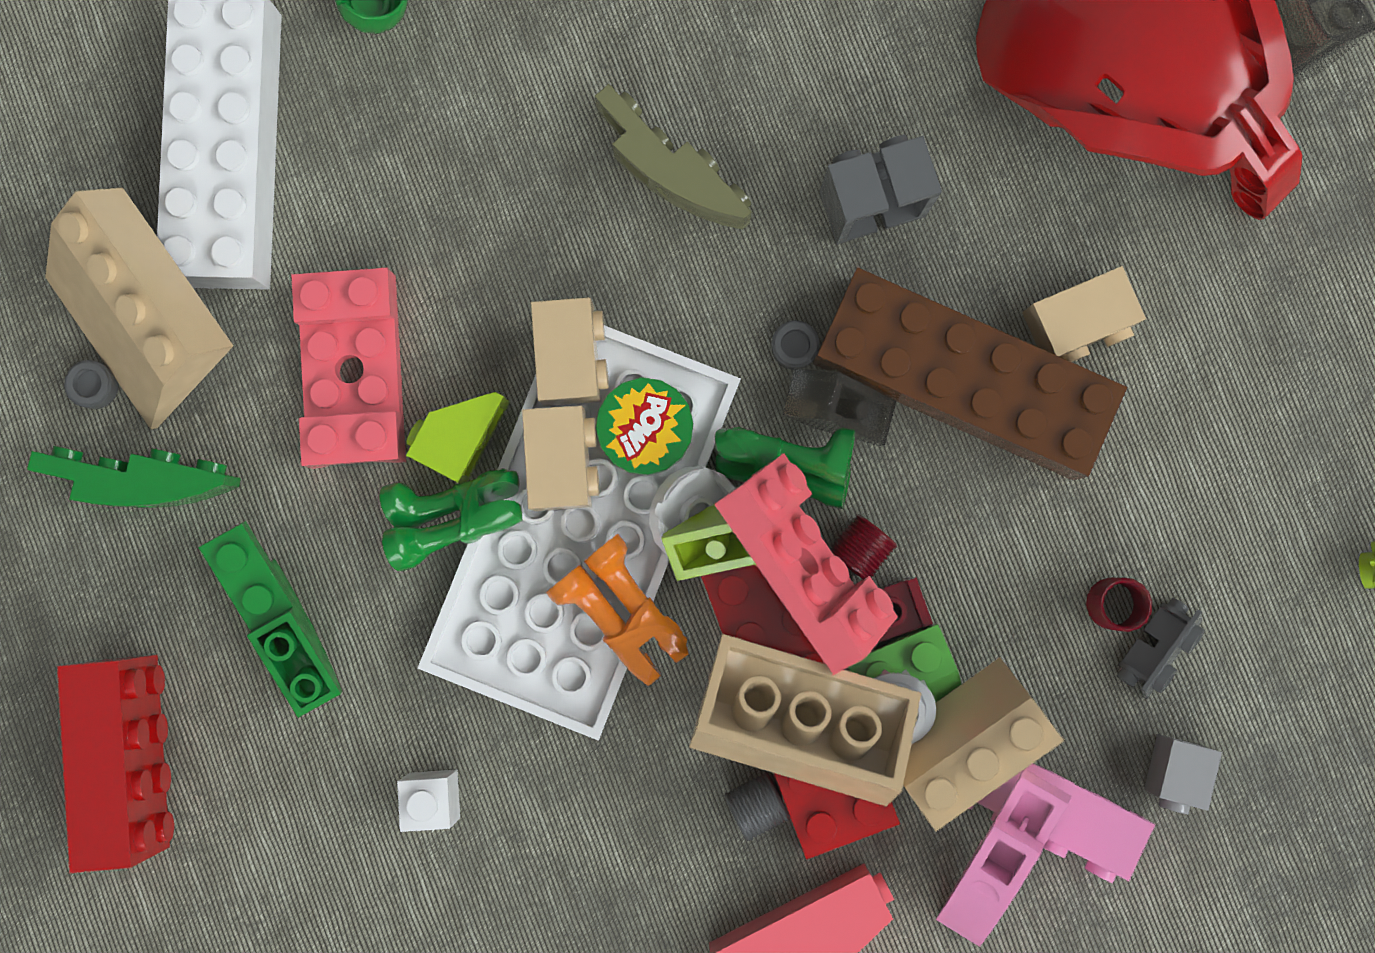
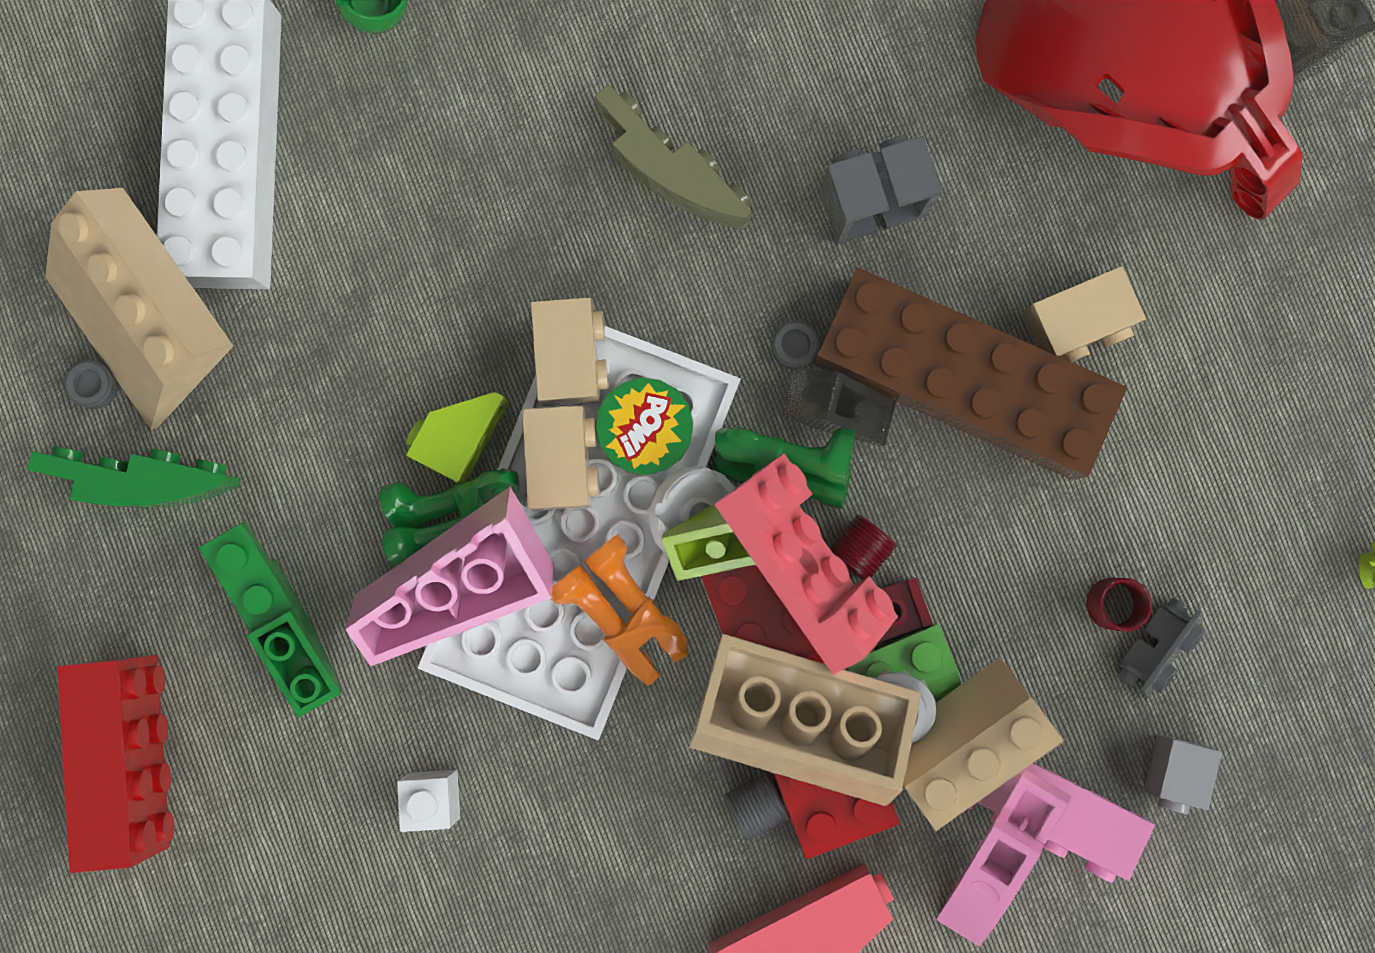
(338, 320): coral piece -> none
(454, 583): none -> bright pink wedge

